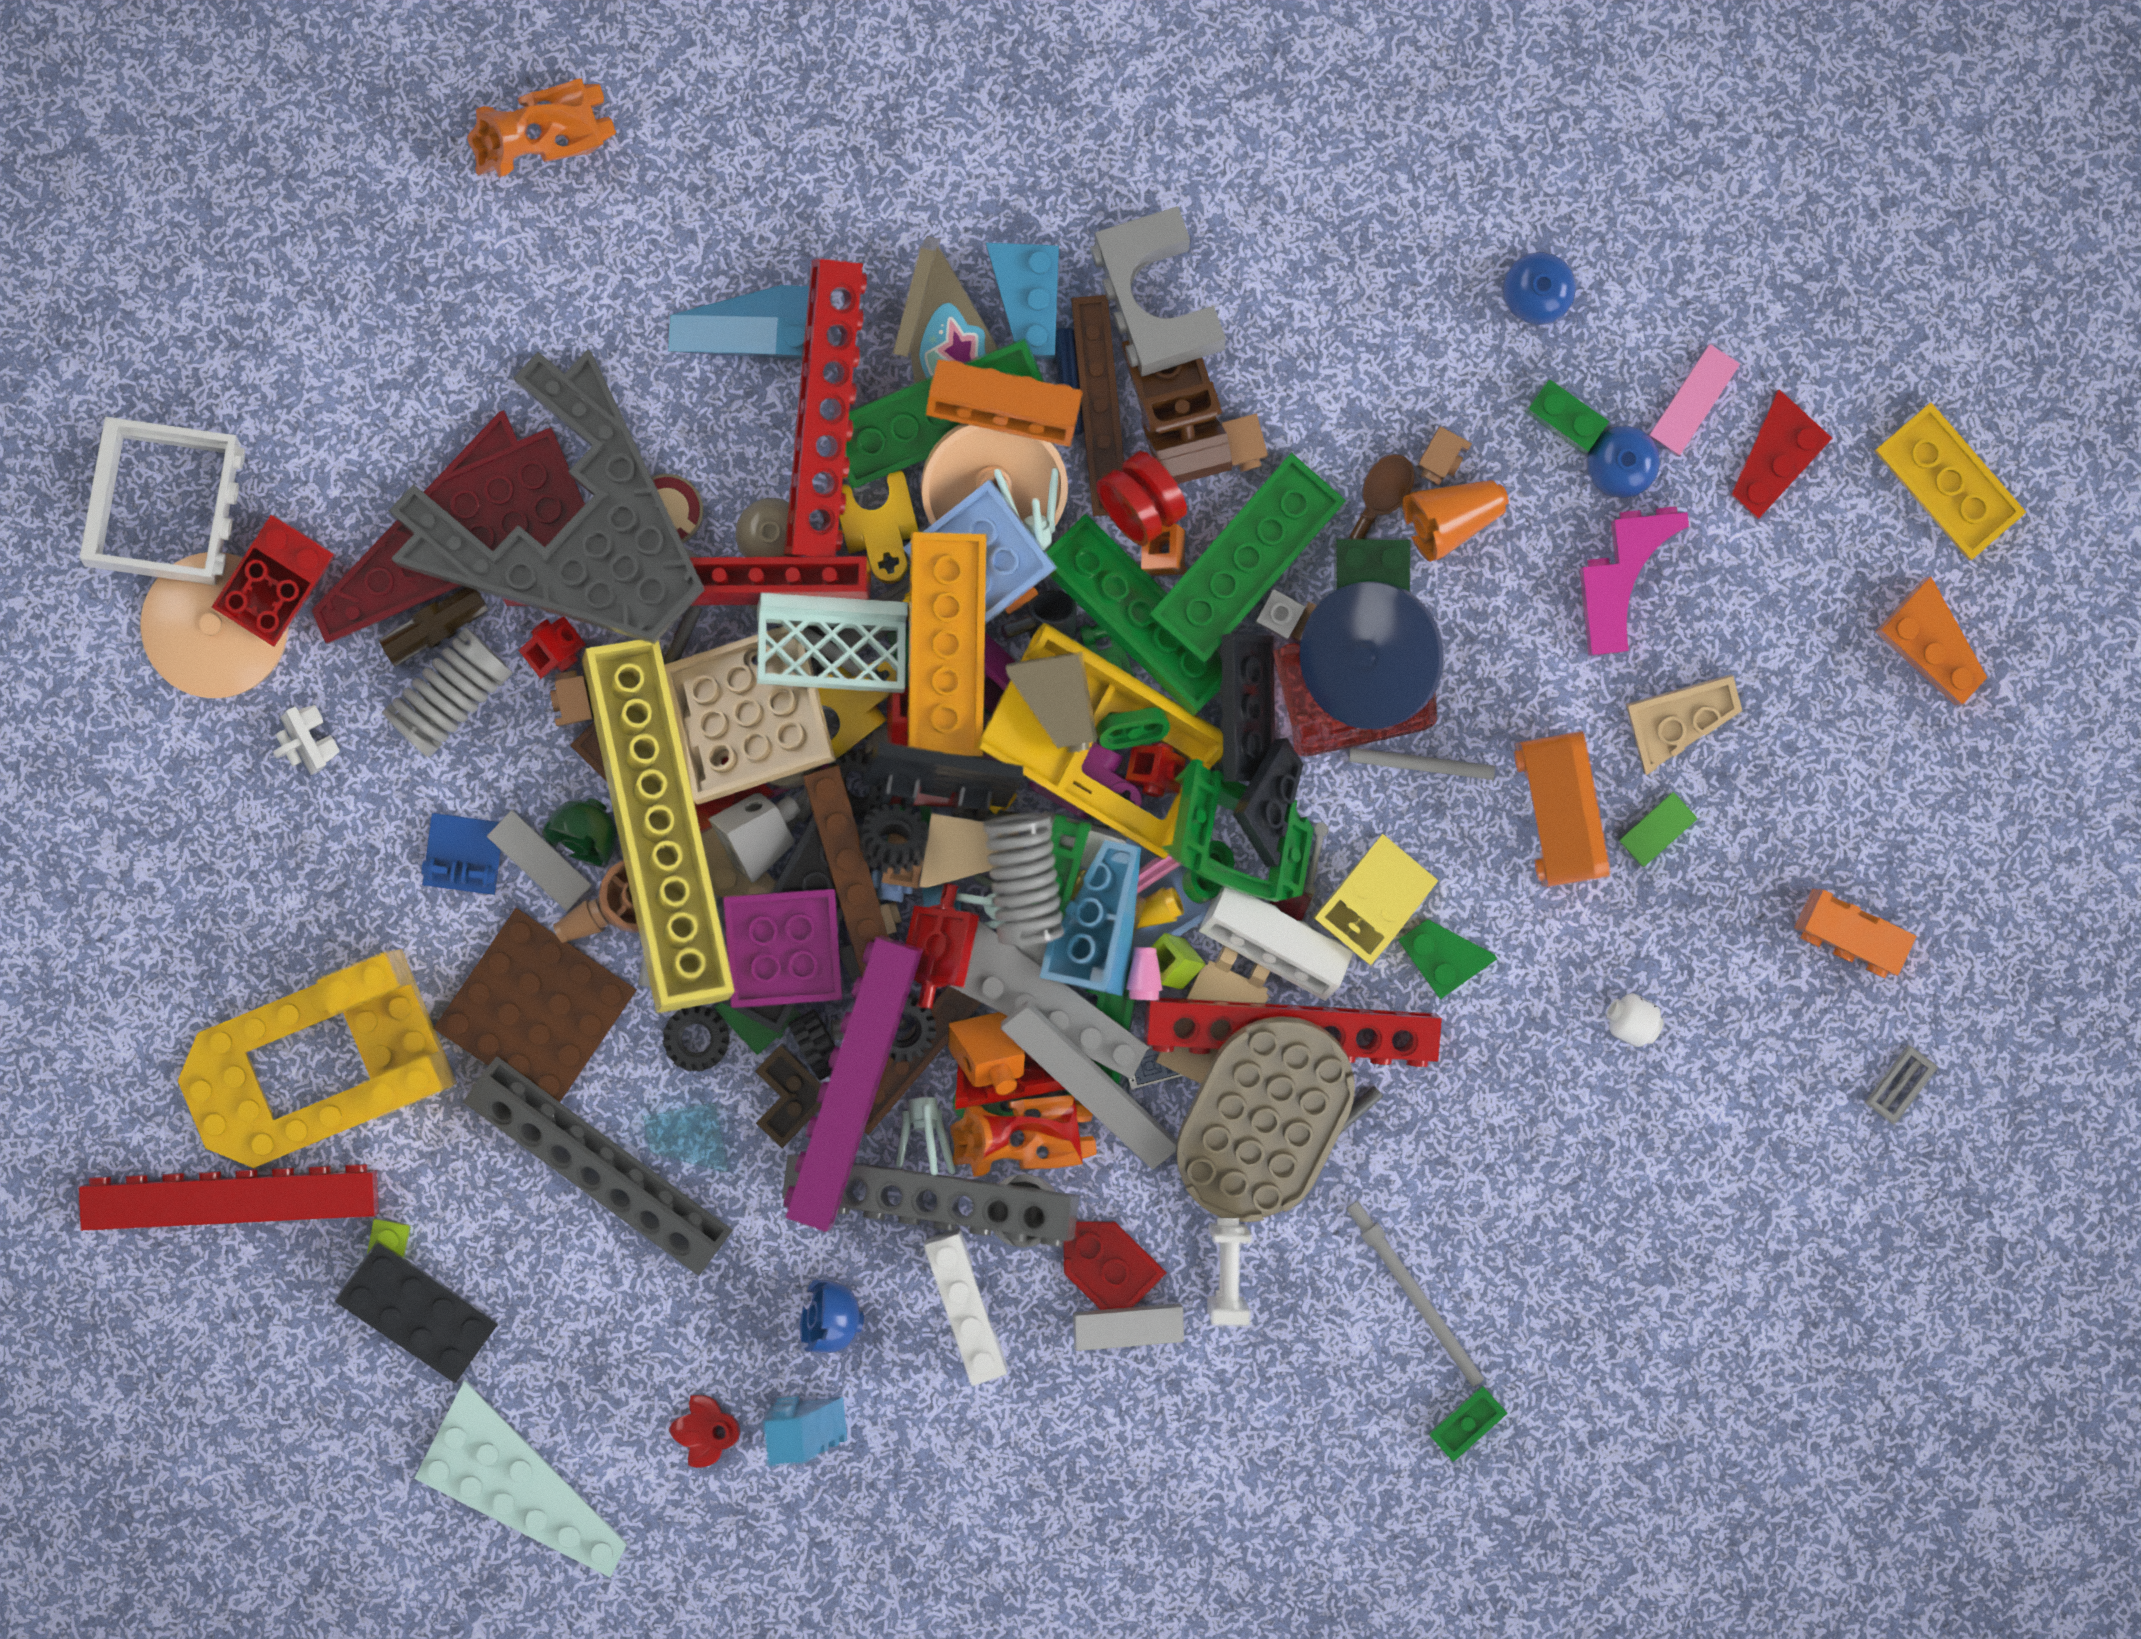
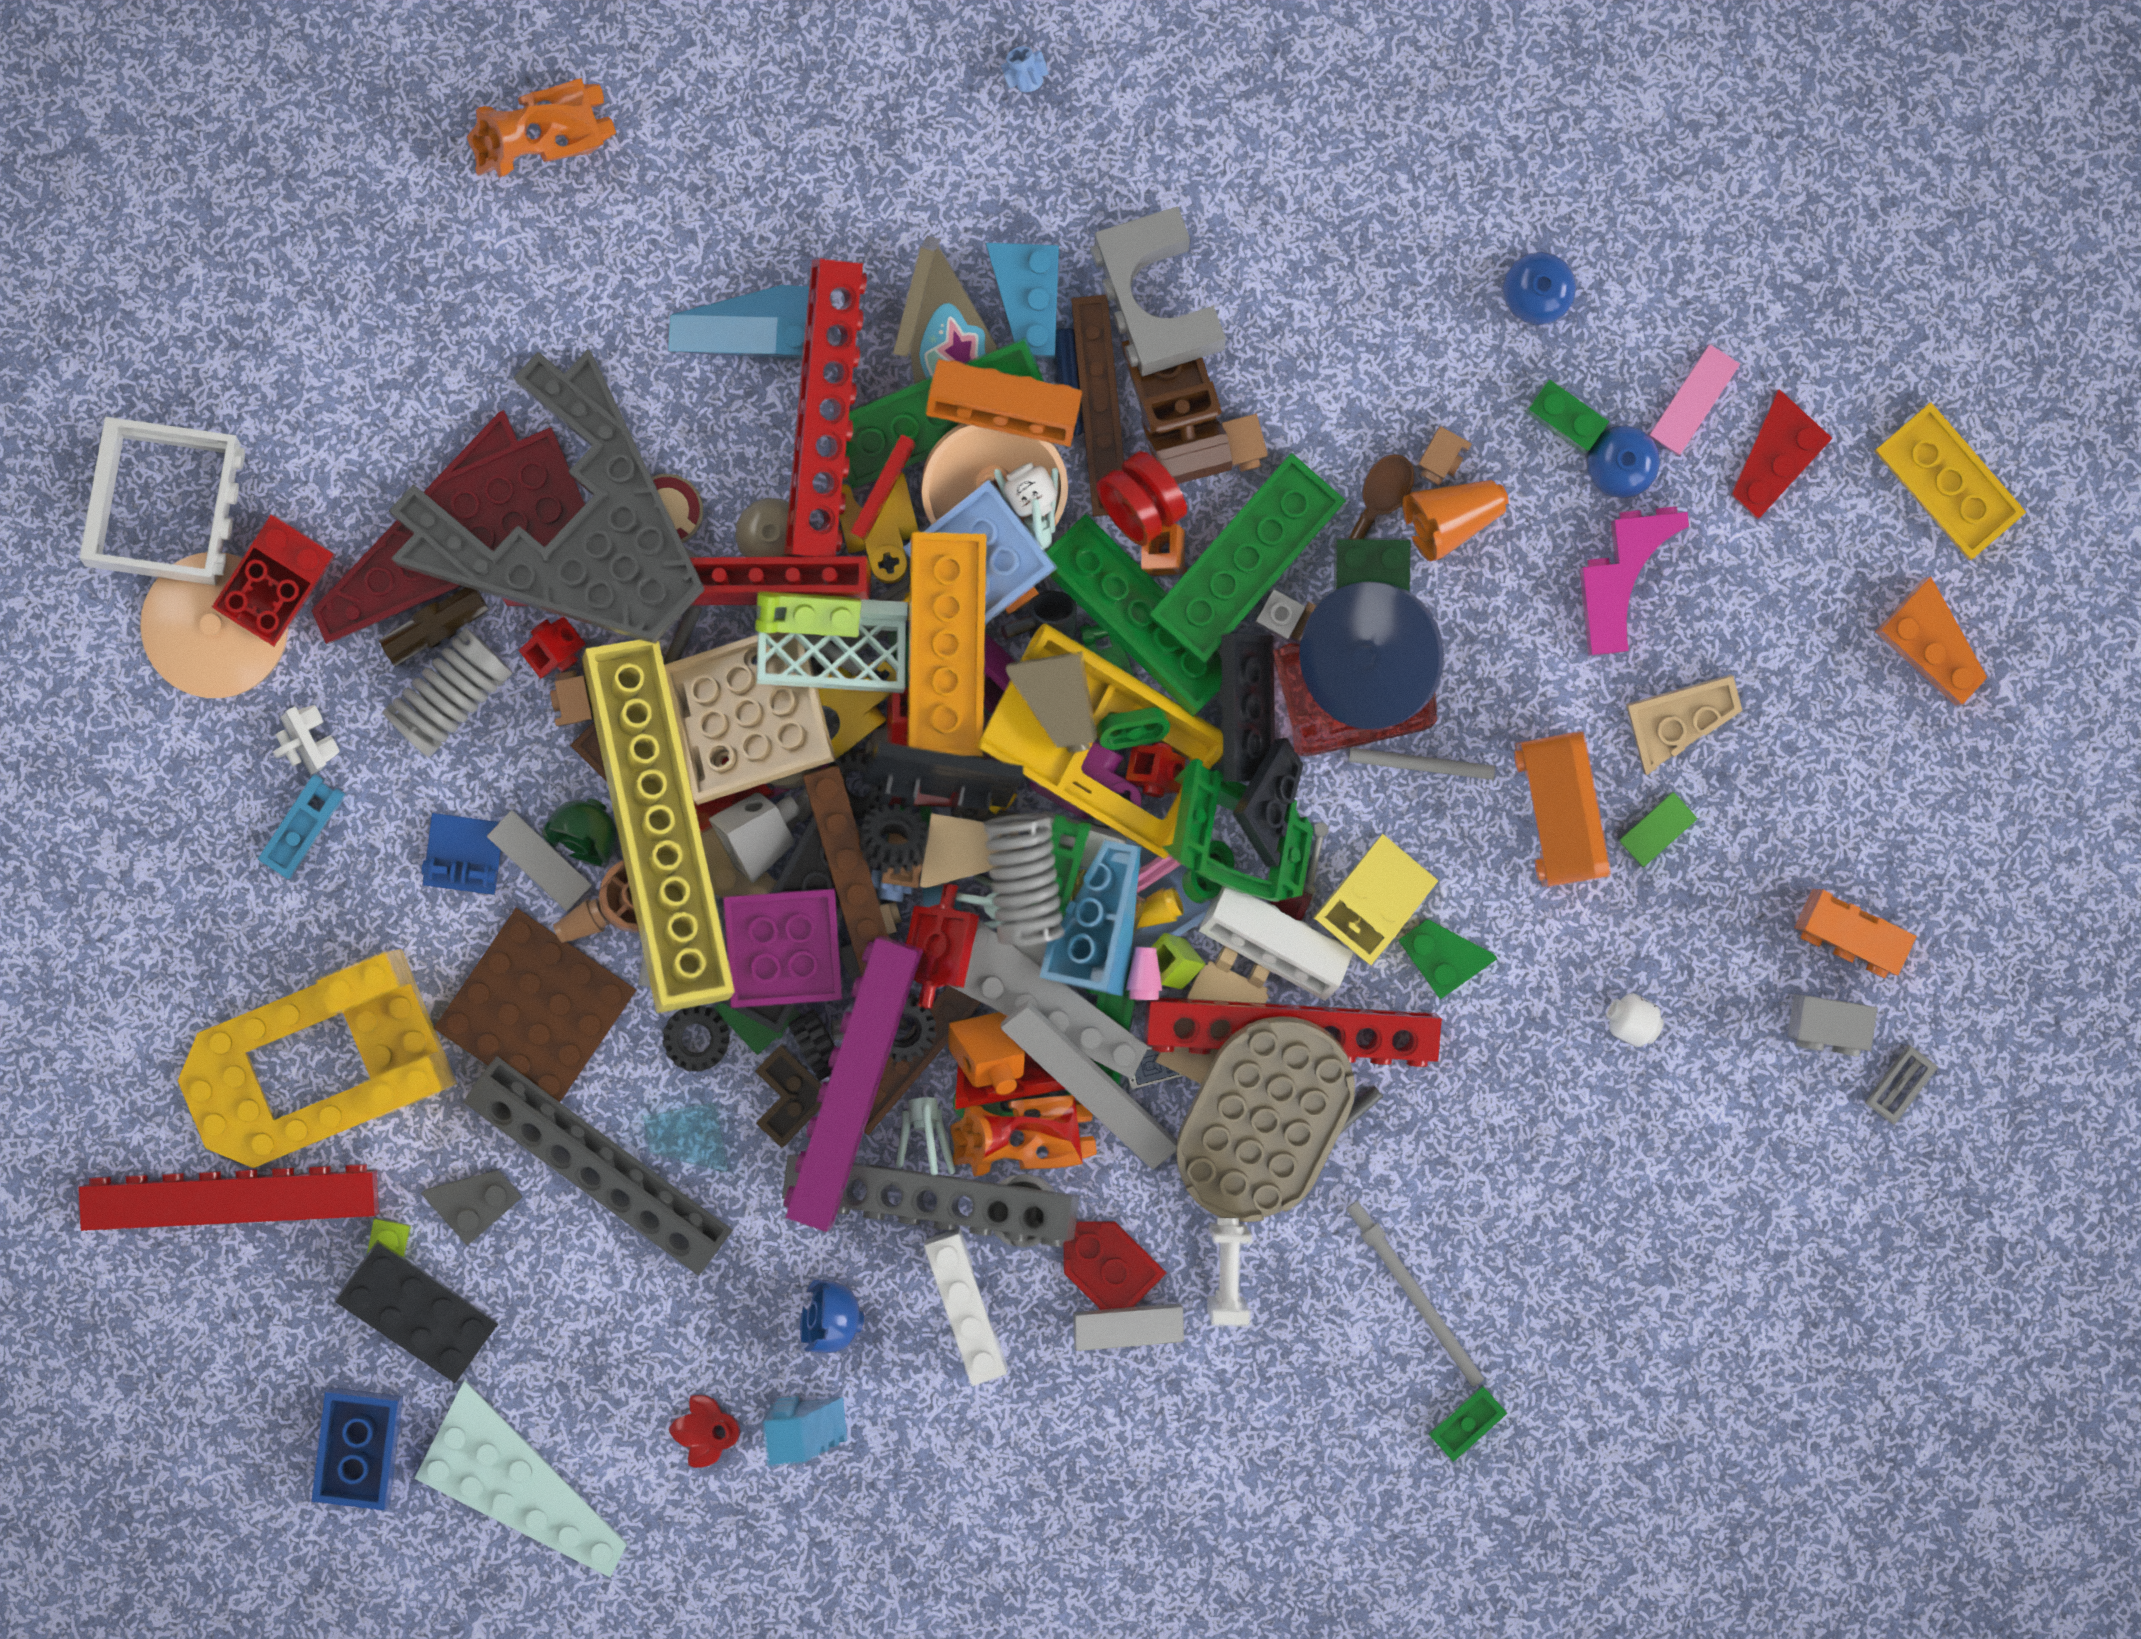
(300, 827): none -> dark azure plate
(357, 1448): none -> blue brick
(473, 1202): none -> dark grey wing
(809, 614): none -> lime plate
(883, 487): none -> red tile
(1024, 69): none -> light blue gear
(1027, 484): none -> white head
(1832, 1022): none -> light grey brick

